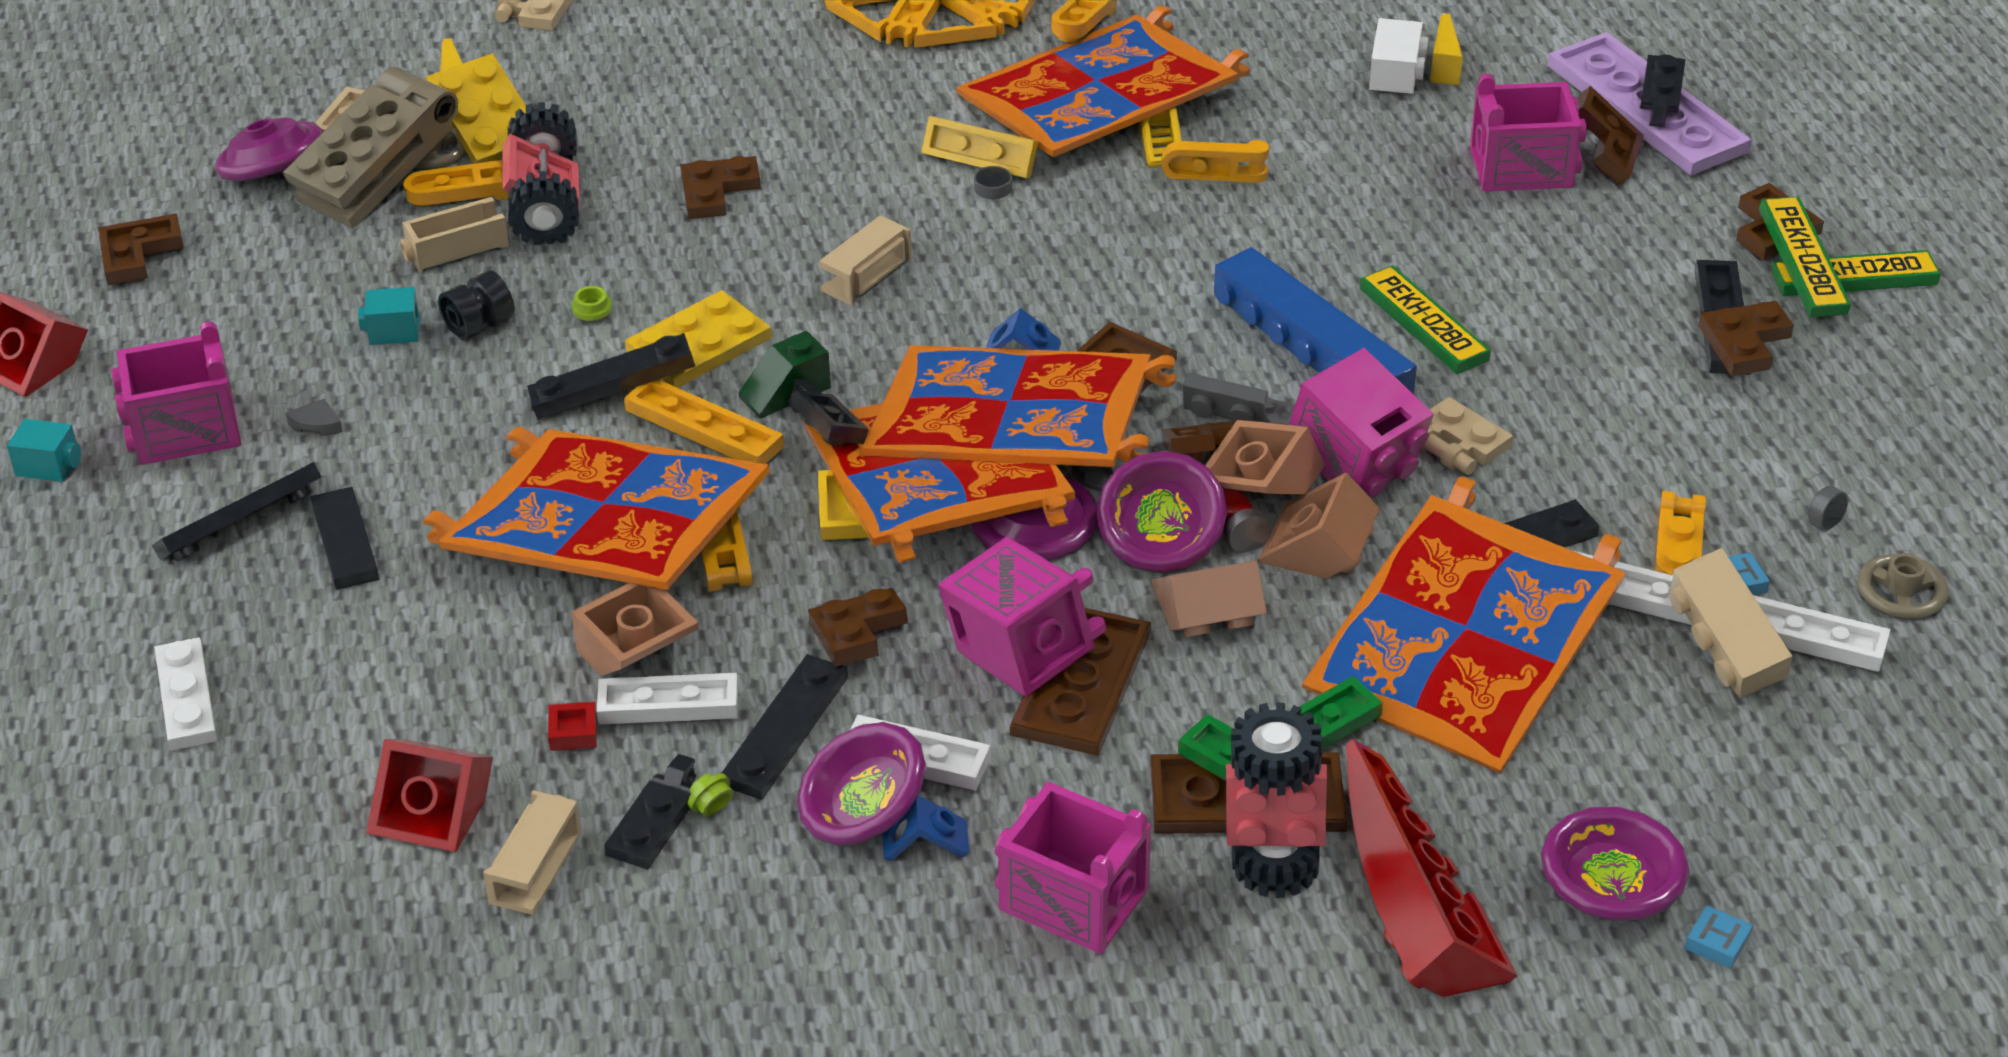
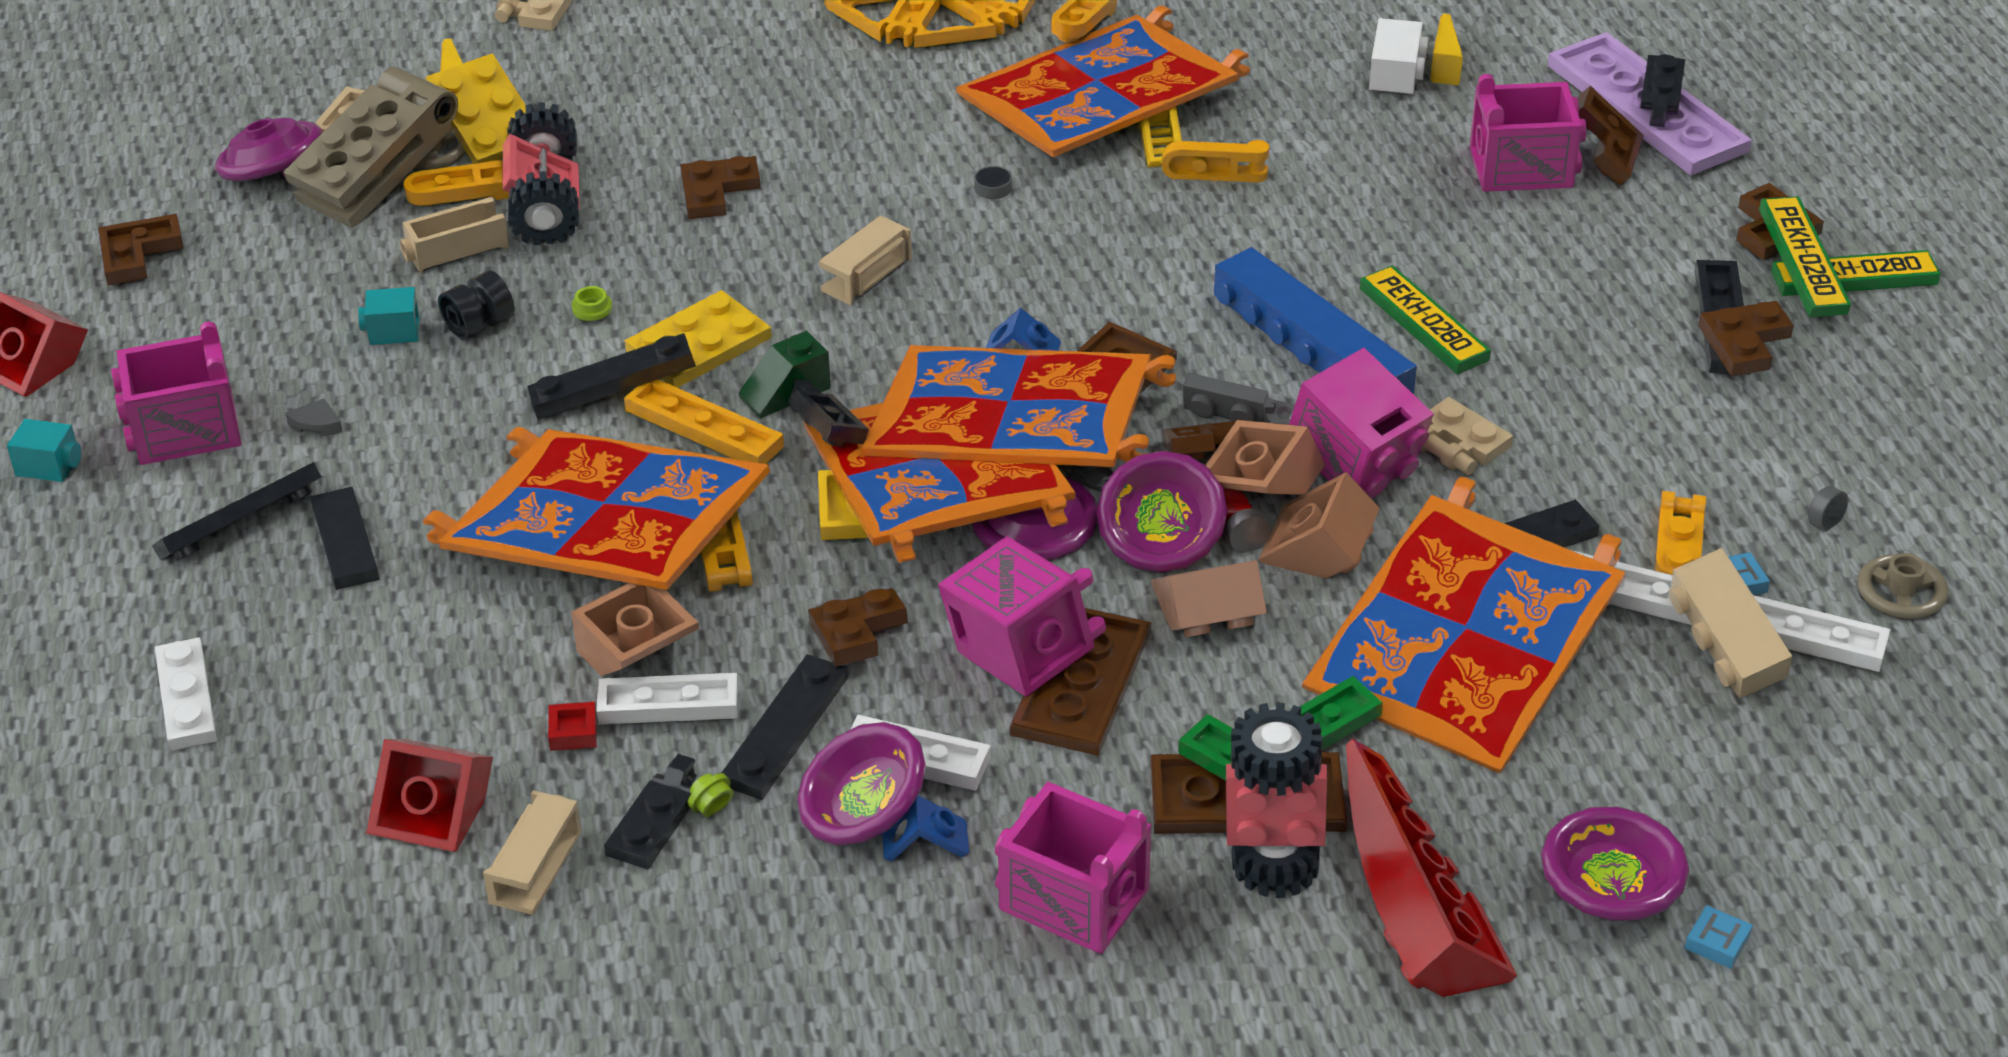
(979, 146): yellow plate -> none

